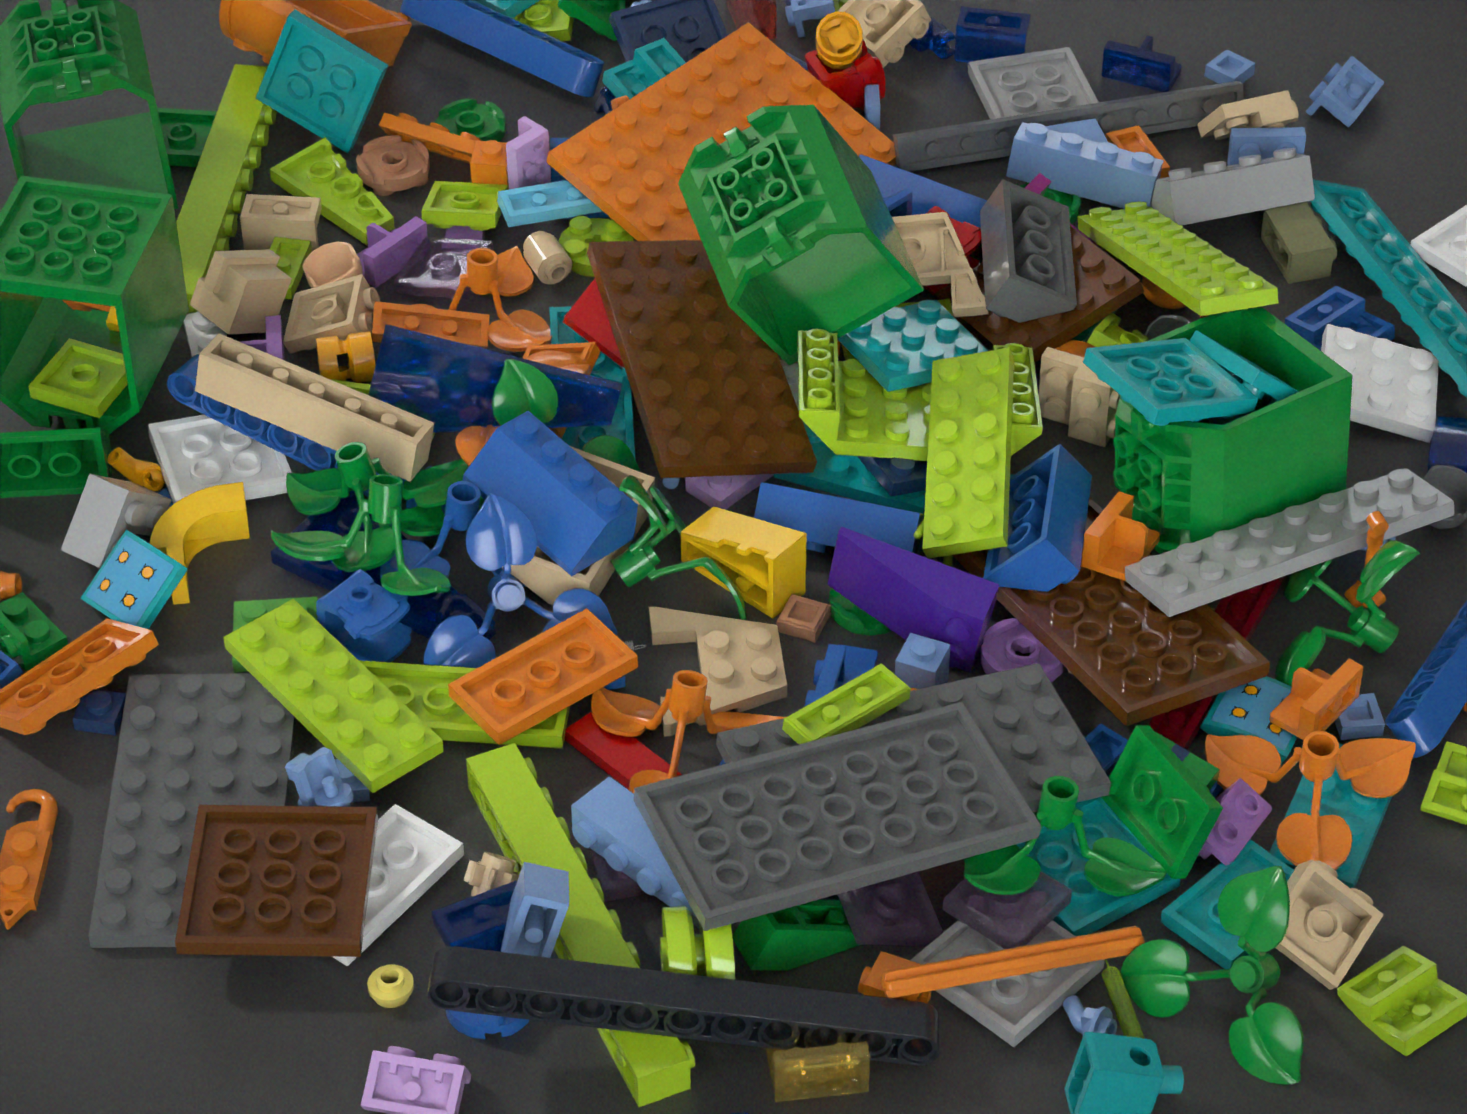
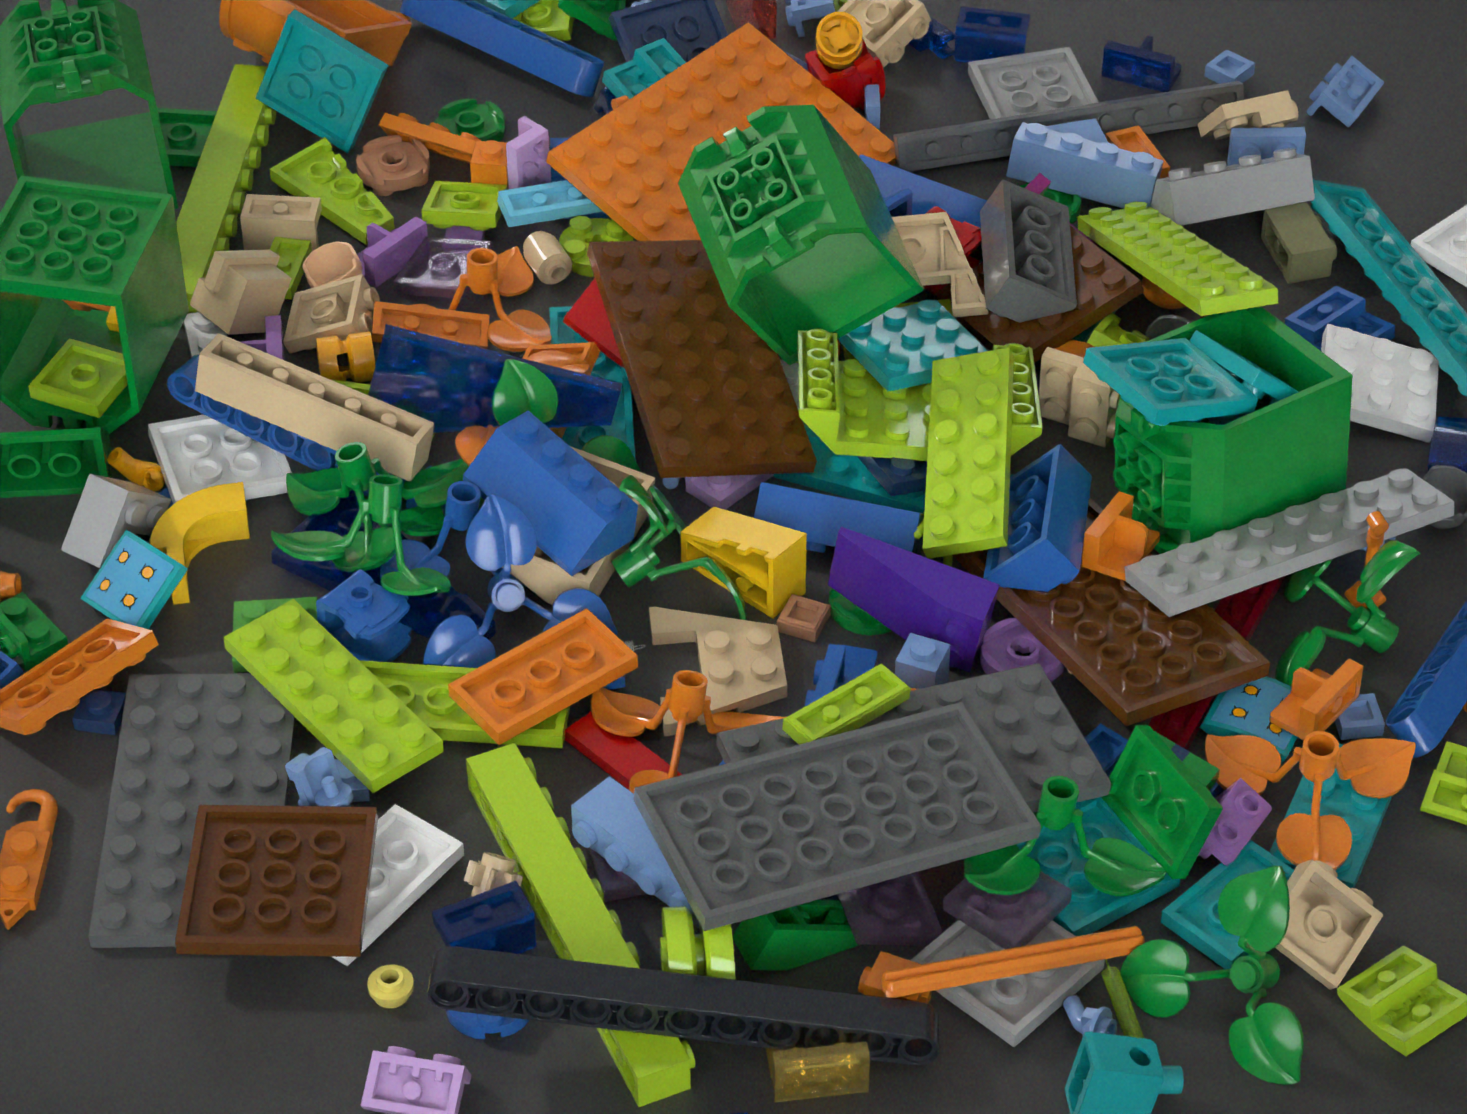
(536, 911): medium blue slope -> none

